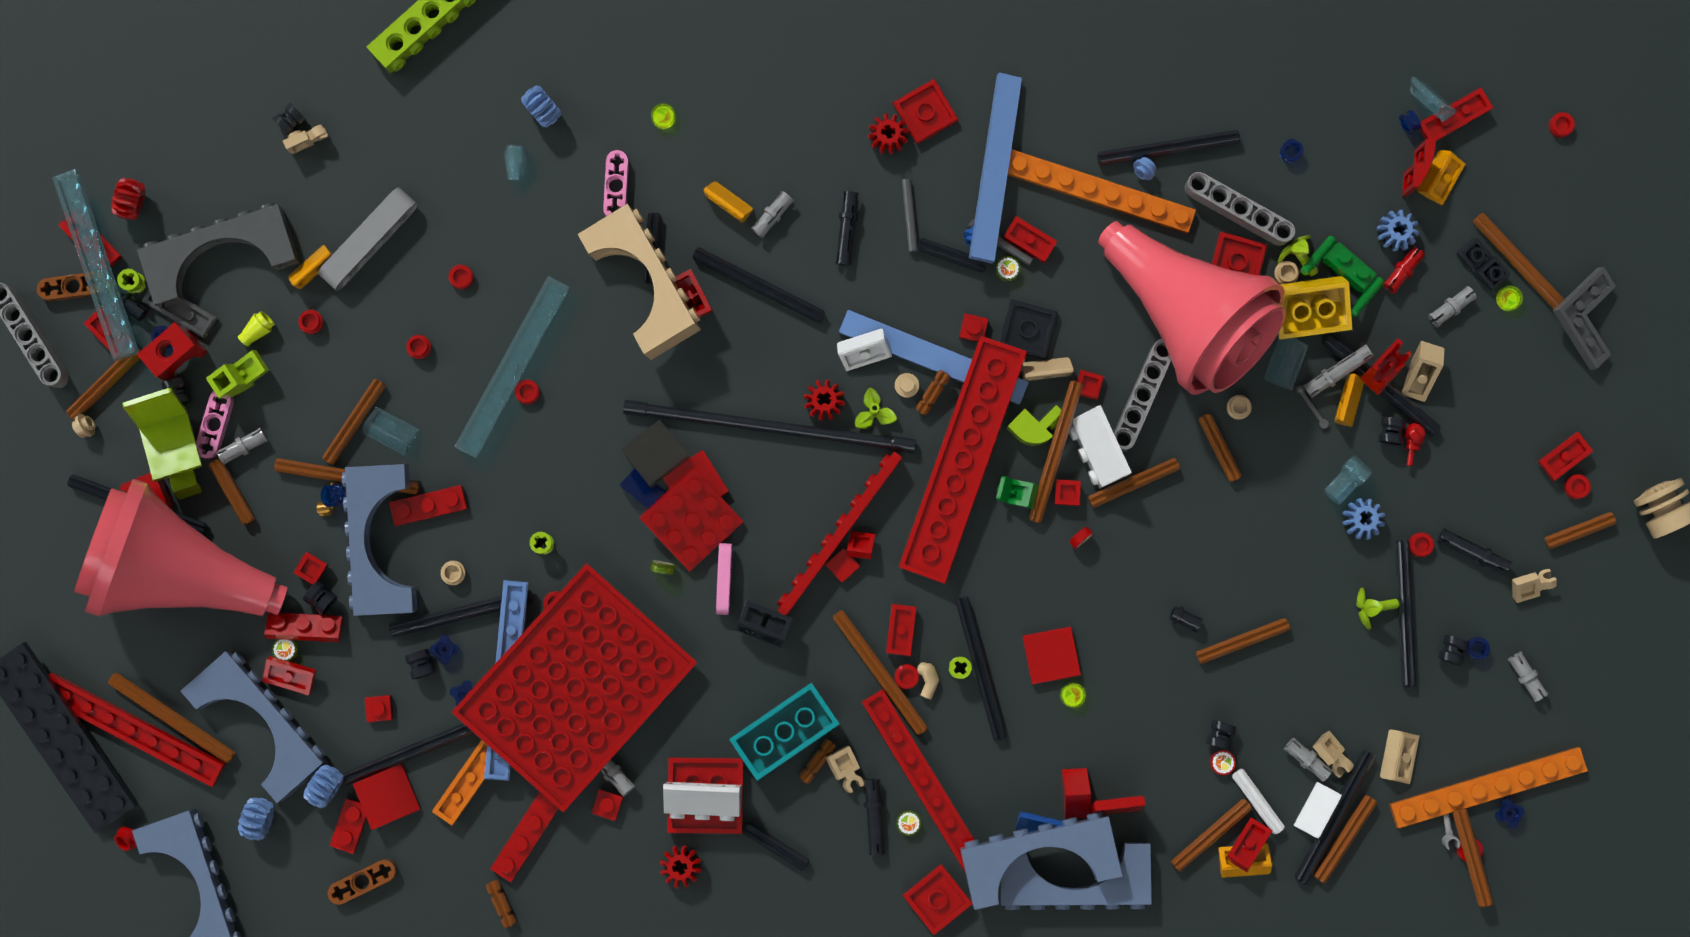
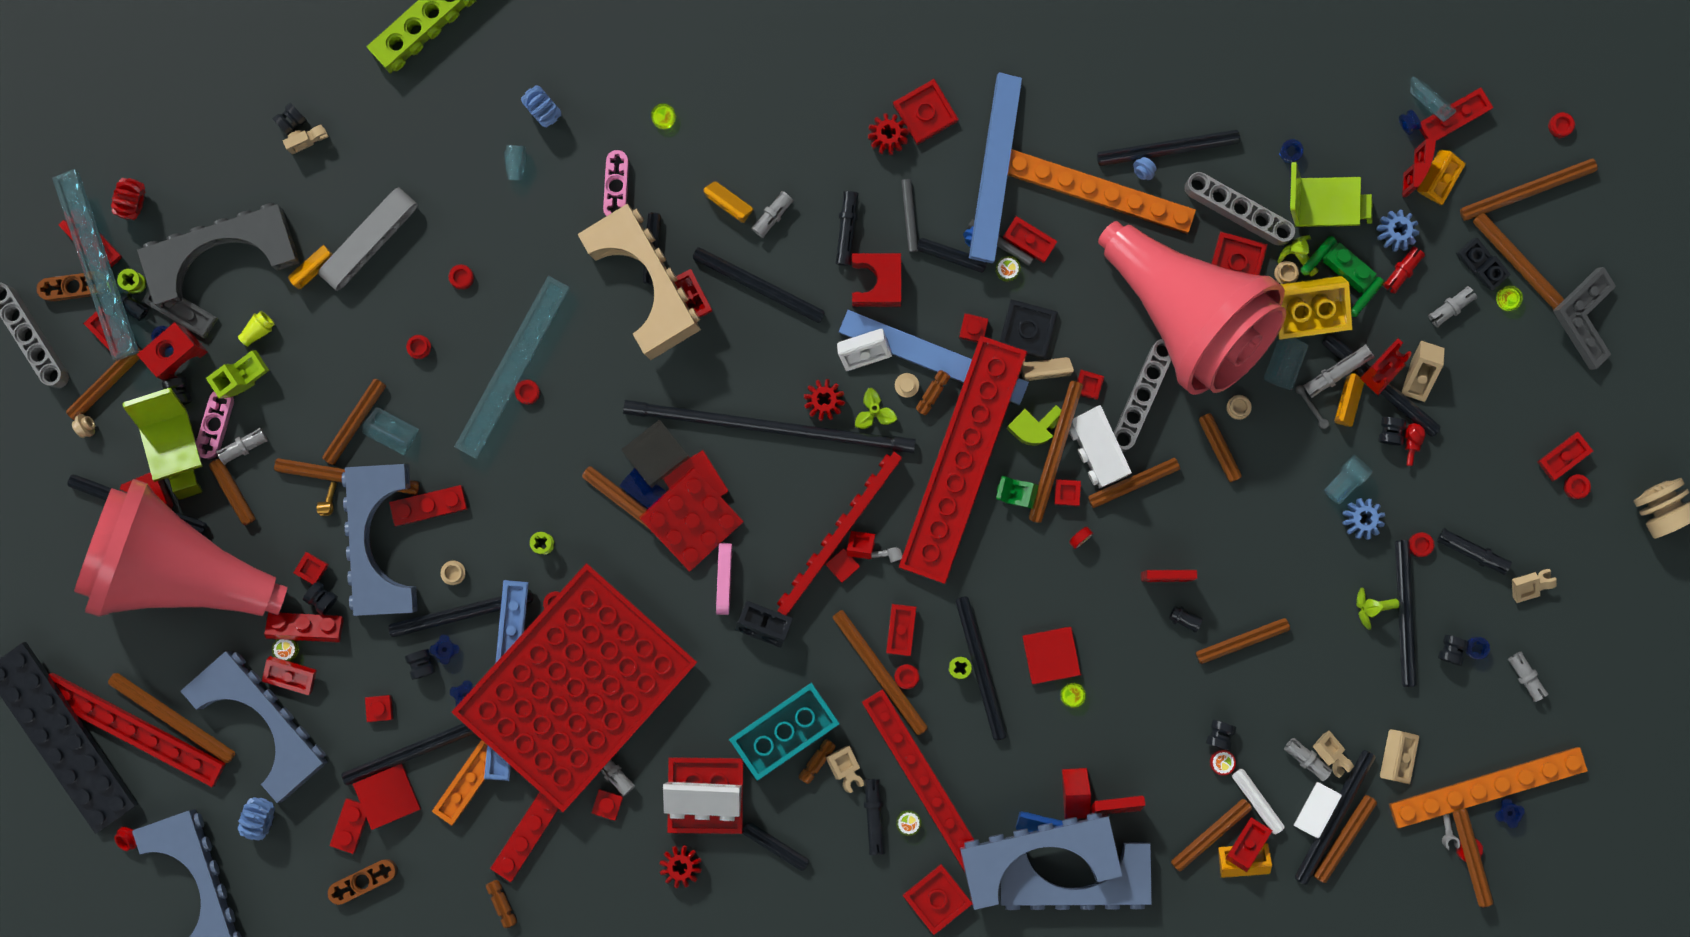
(310, 321): red plate -> none
(323, 786): medium blue gear -> none
(332, 495): clear blue bush -> none
(614, 493): none -> dark orange axle
(662, 567): clear neon green tile -> none
(888, 274): none -> red piece
(894, 554): none -> light grey hand
(930, 677): tan arm -> none
(1168, 575): none -> red tile
(1328, 201): none -> lime piece
(1529, 189): none -> dark orange axle
(1580, 530): dark orange axle -> none

